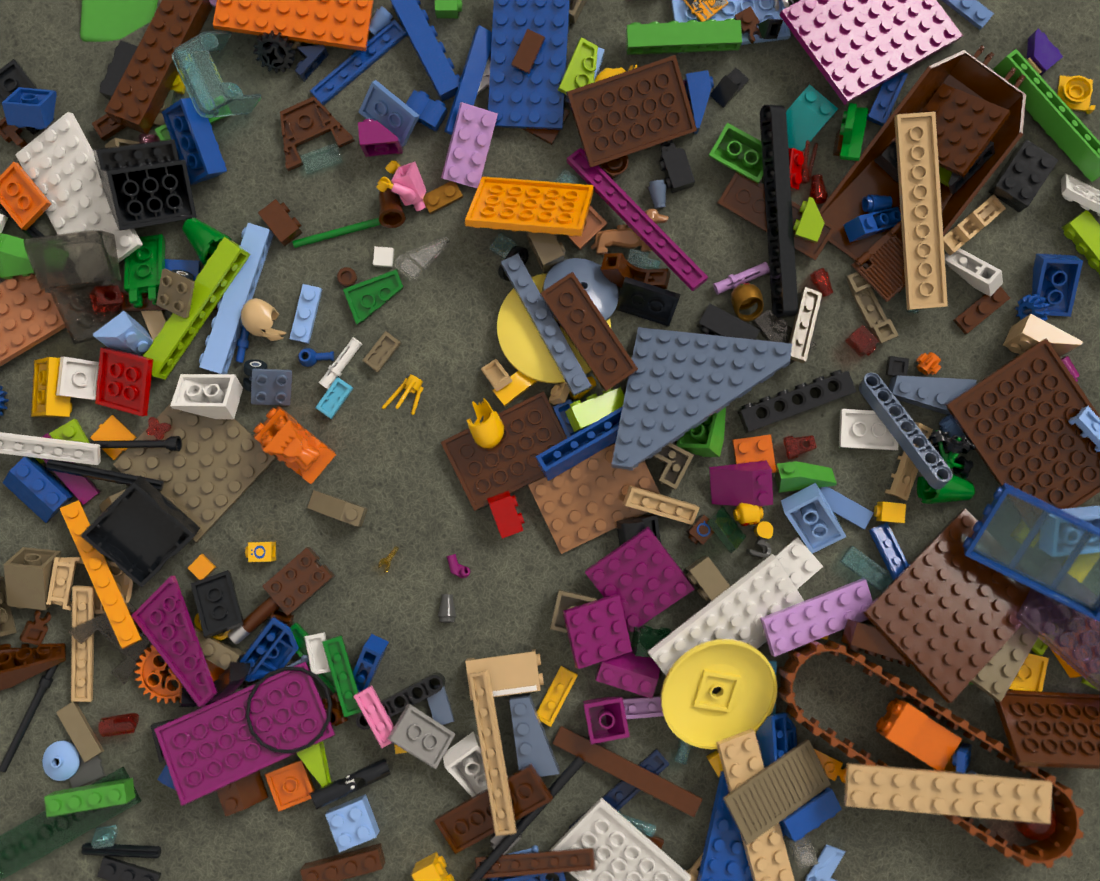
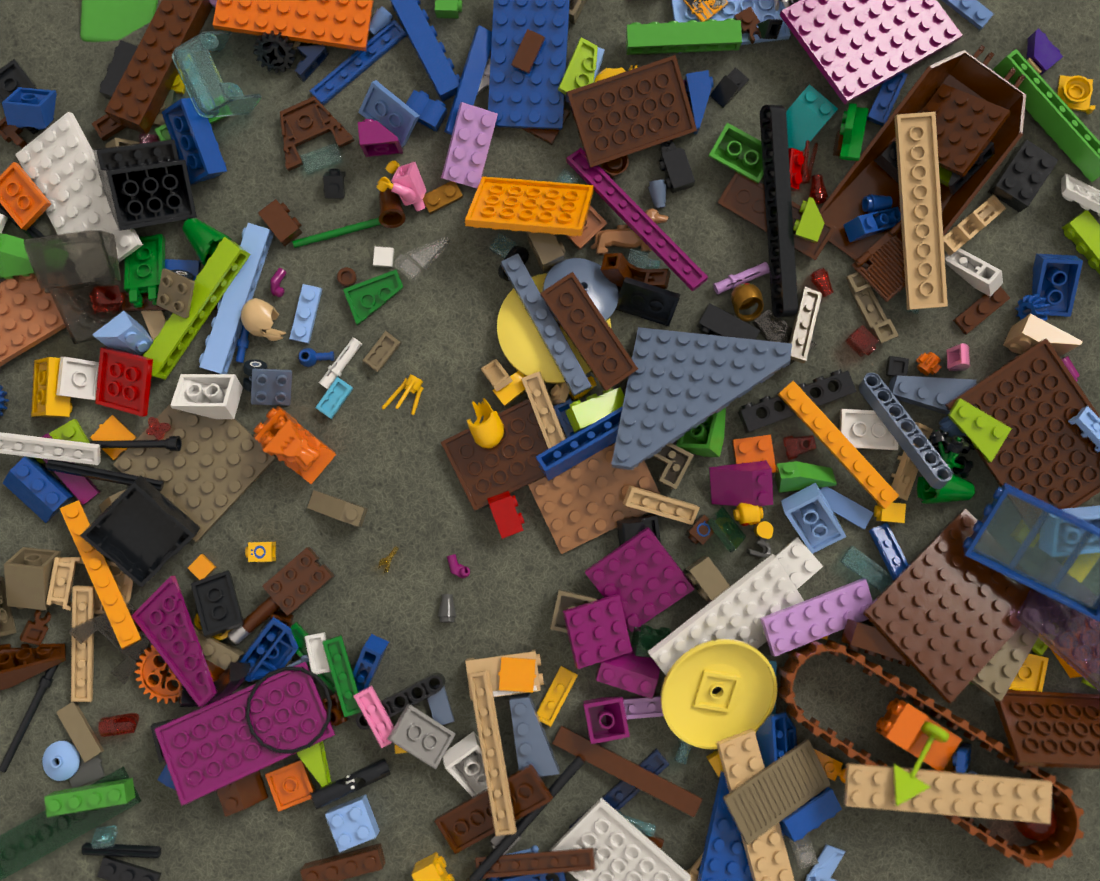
(275, 281): none -> magenta arm
(334, 184): none -> black bracket
(517, 674): none -> light orange piece
(543, 409): none -> tan plate
(838, 445): none -> light orange plate
(907, 784): none -> lime piece
(958, 358): none -> bright pink slope
(982, 429): none -> lime wing

